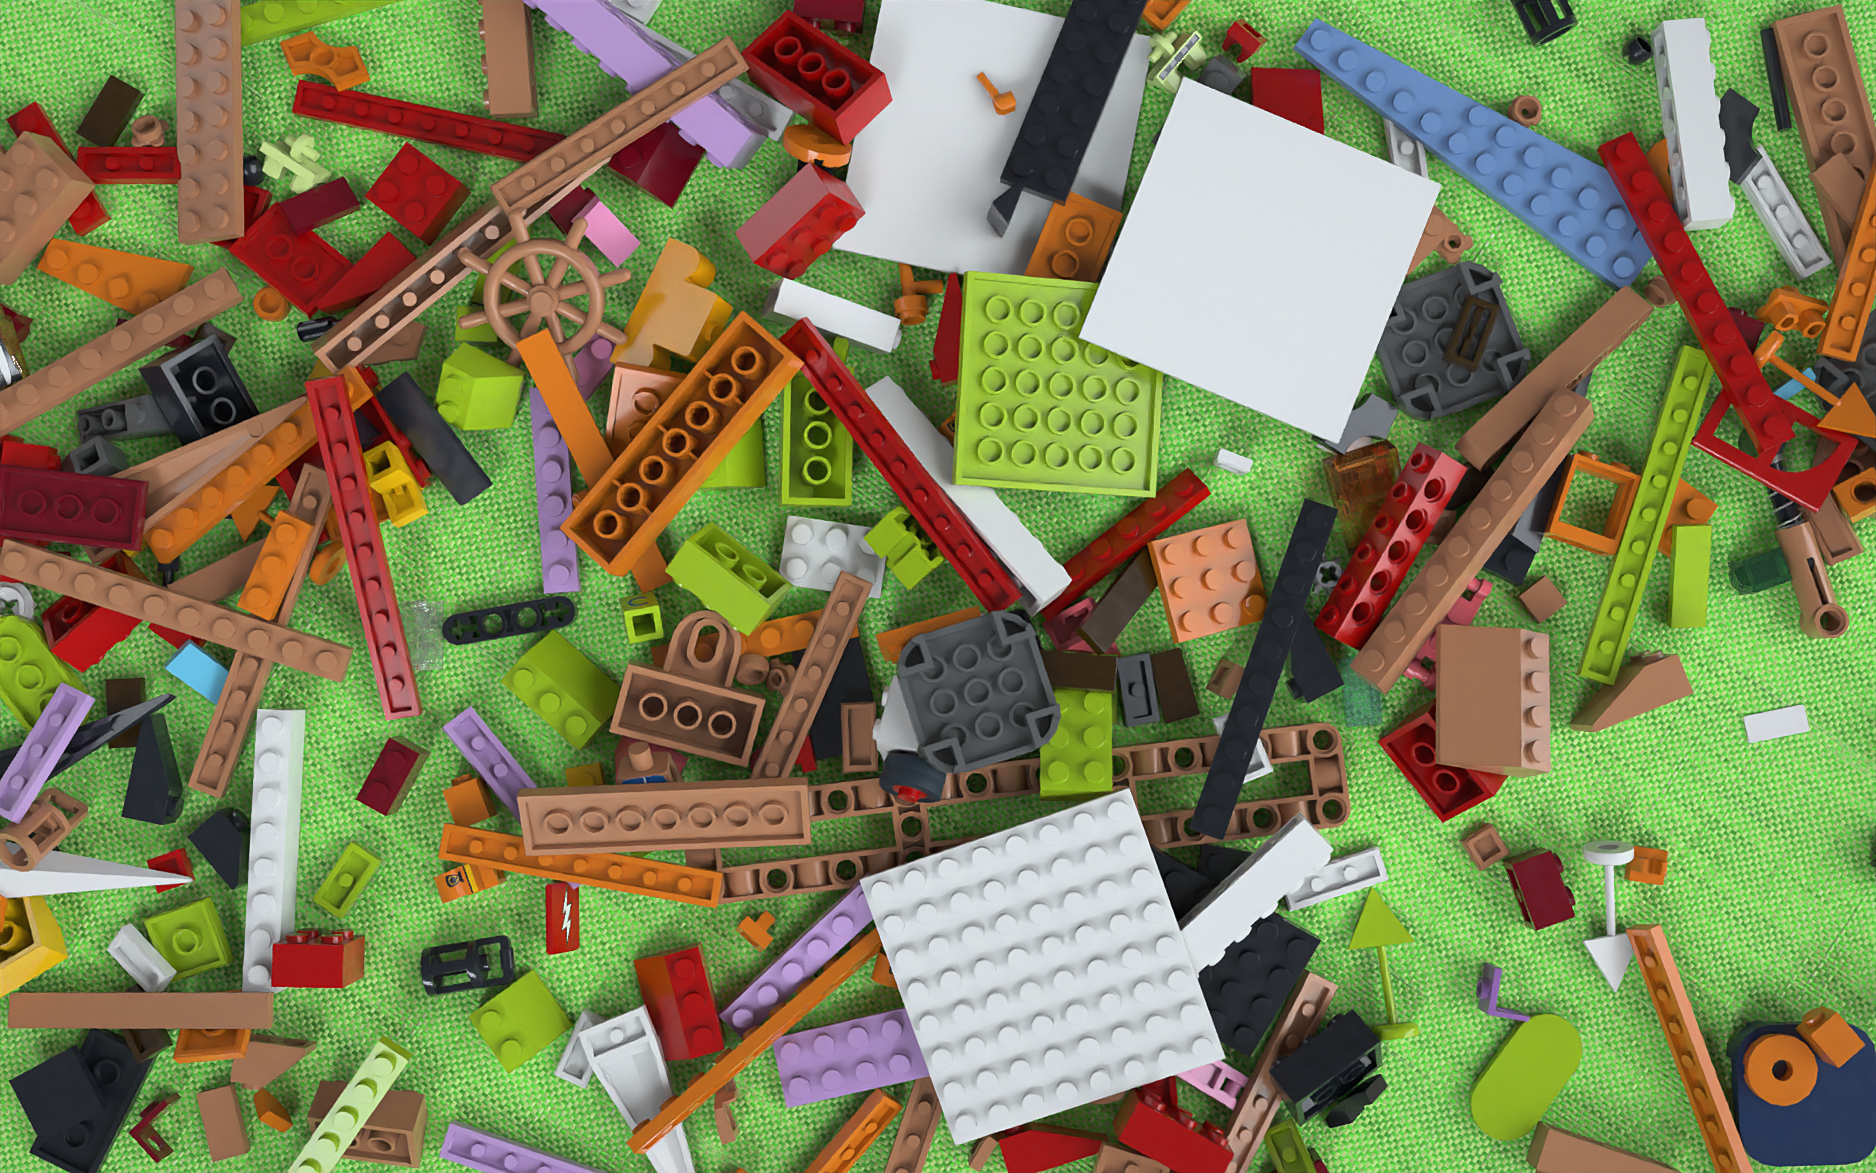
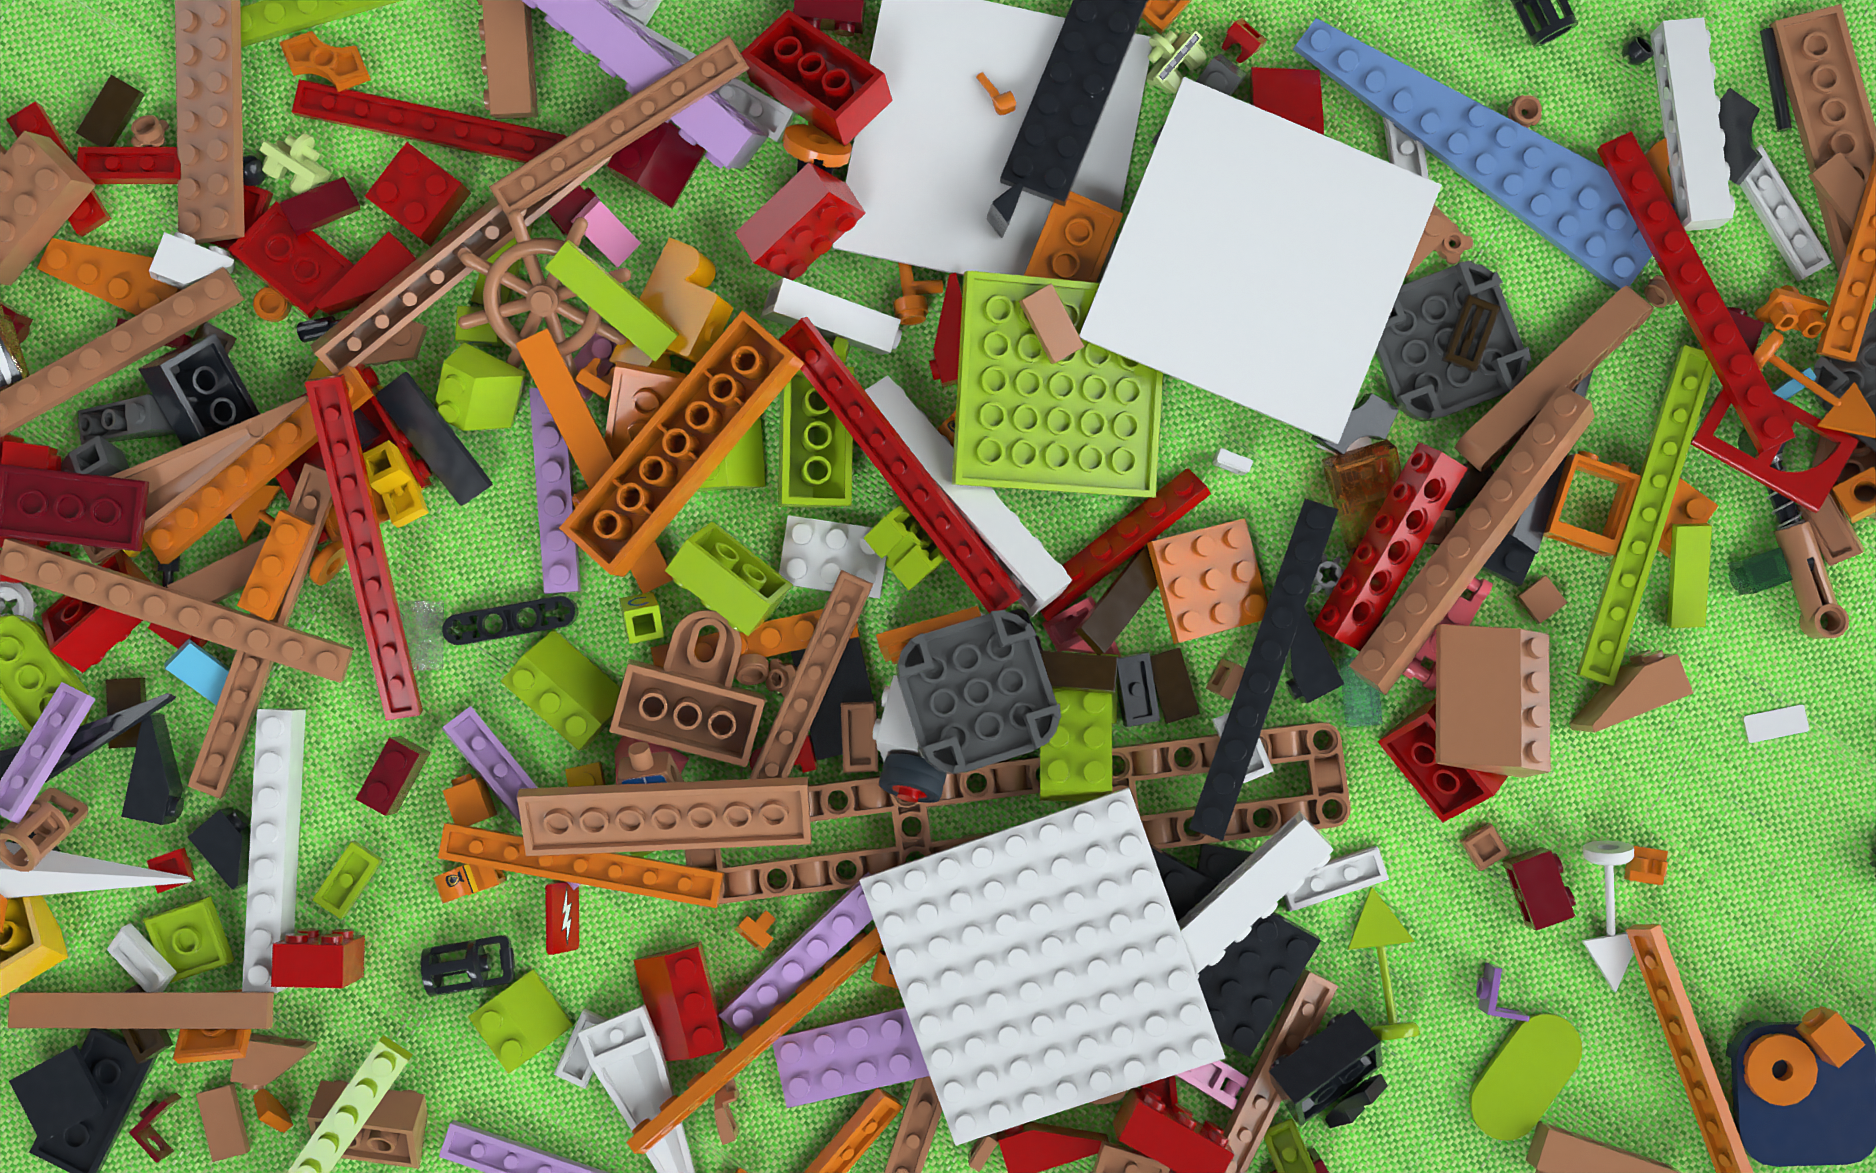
(183, 262): none -> white slope
(589, 379): none -> orange tile
(611, 300): none -> lime tile
(1051, 323): none -> nougat tile

